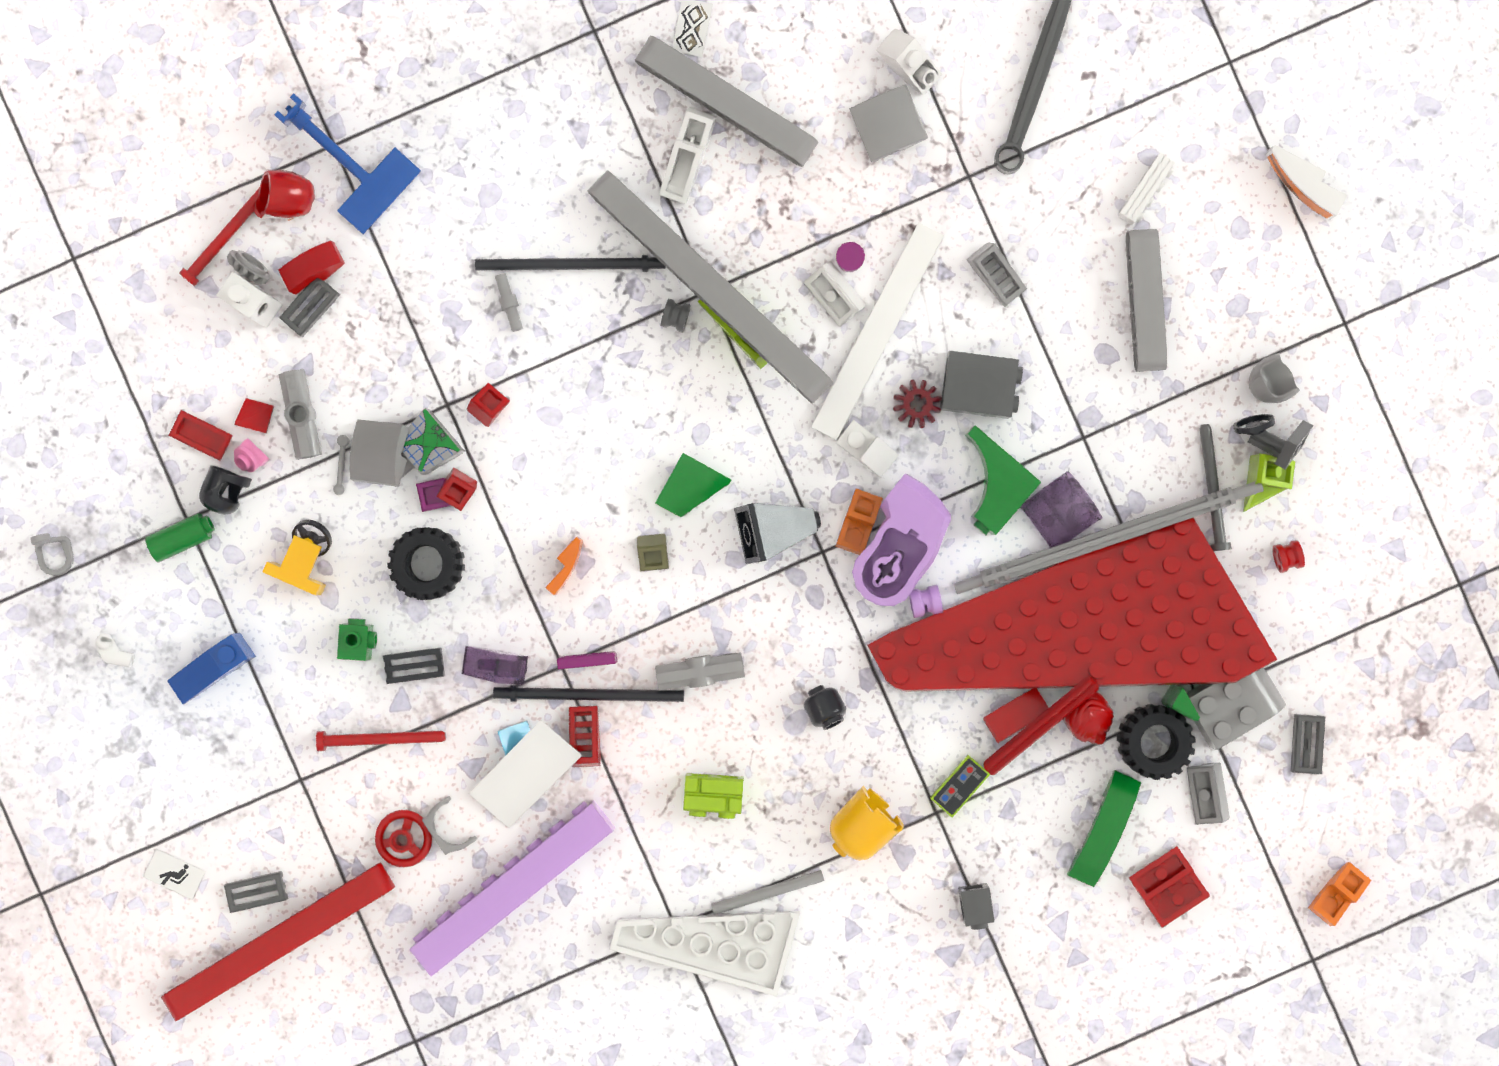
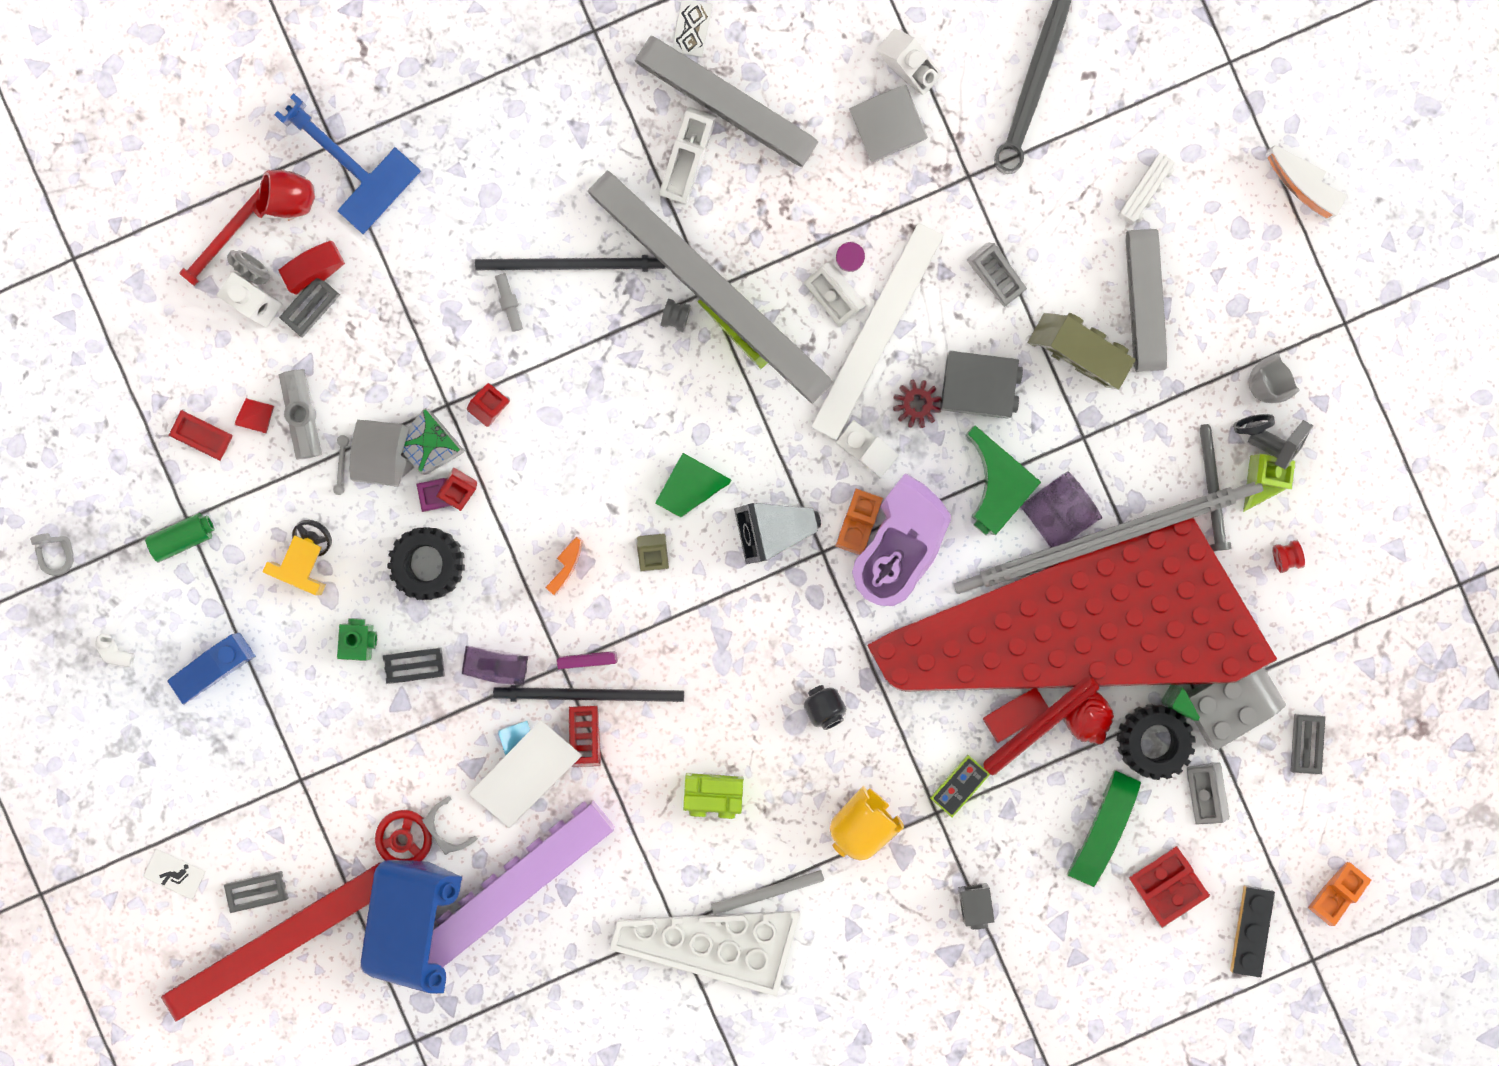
(214, 486): black helmet -> none
(249, 456): bright pink plate -> none
(324, 741): red bar -> none
(403, 923): none -> blue windscreen
(699, 671): light grey piece -> none
(925, 601): lavender wheel -> none
(1083, 348): none -> olive wedge
(1252, 931): none -> black plate

